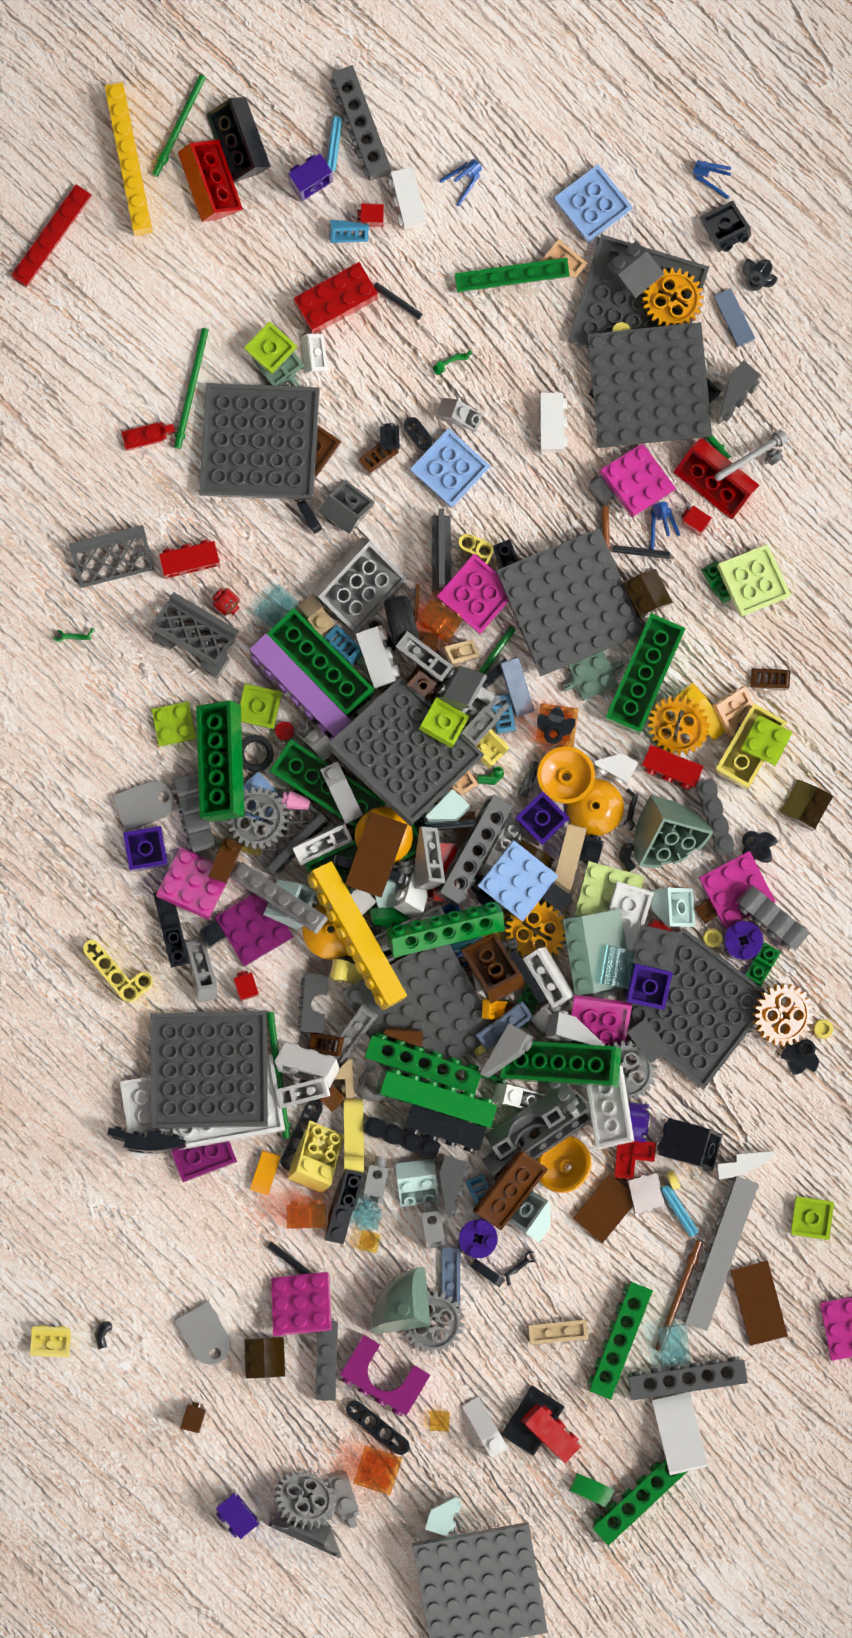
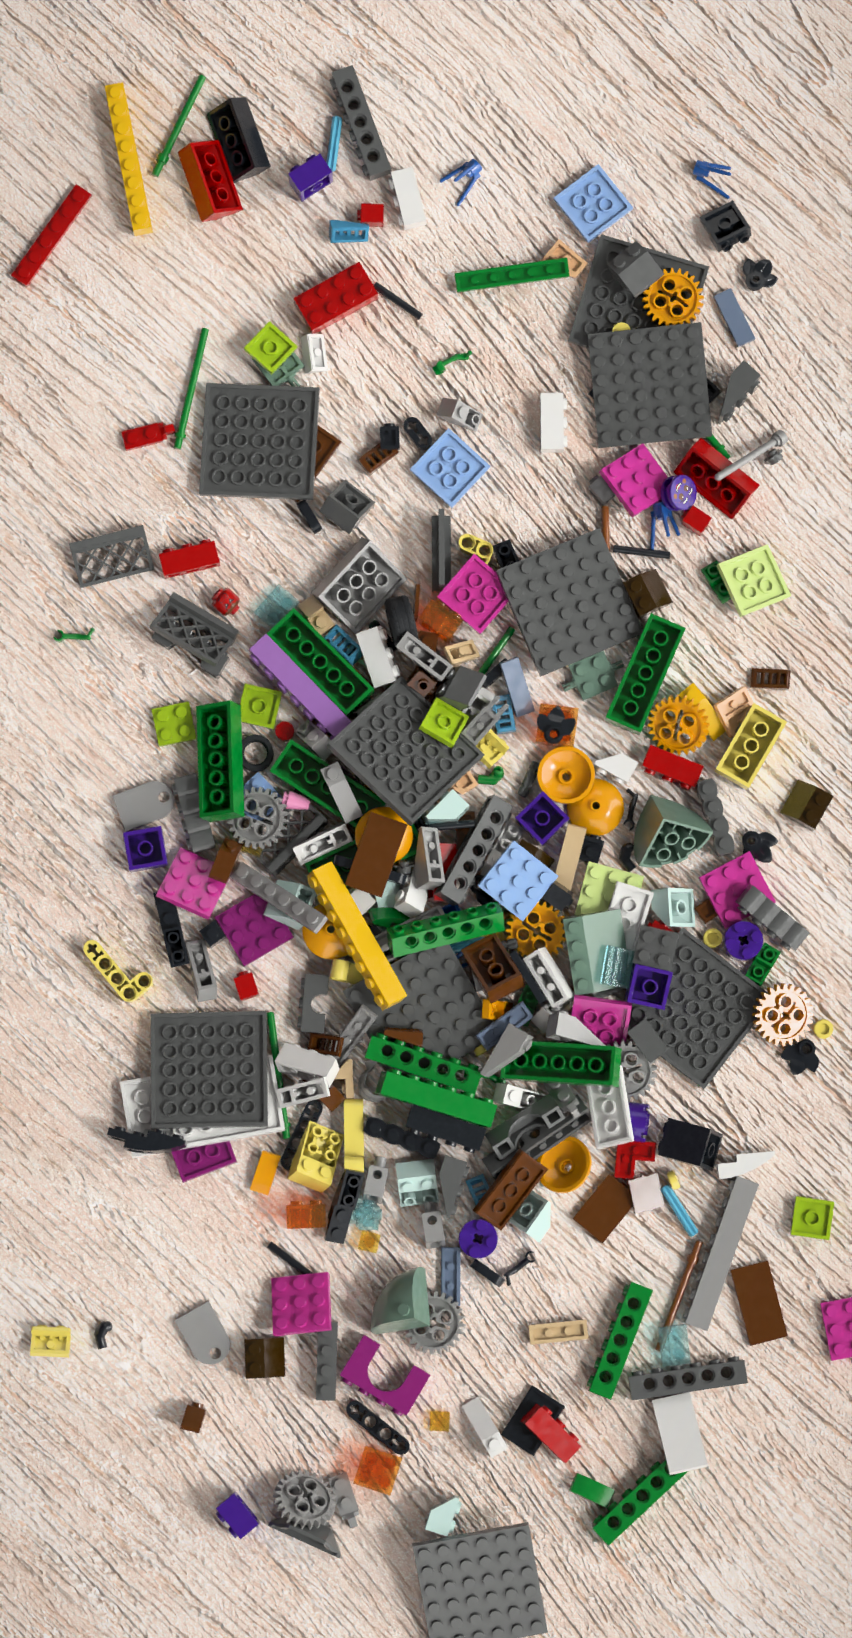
(678, 492): none -> dark purple head
(766, 740): lime plate -> none

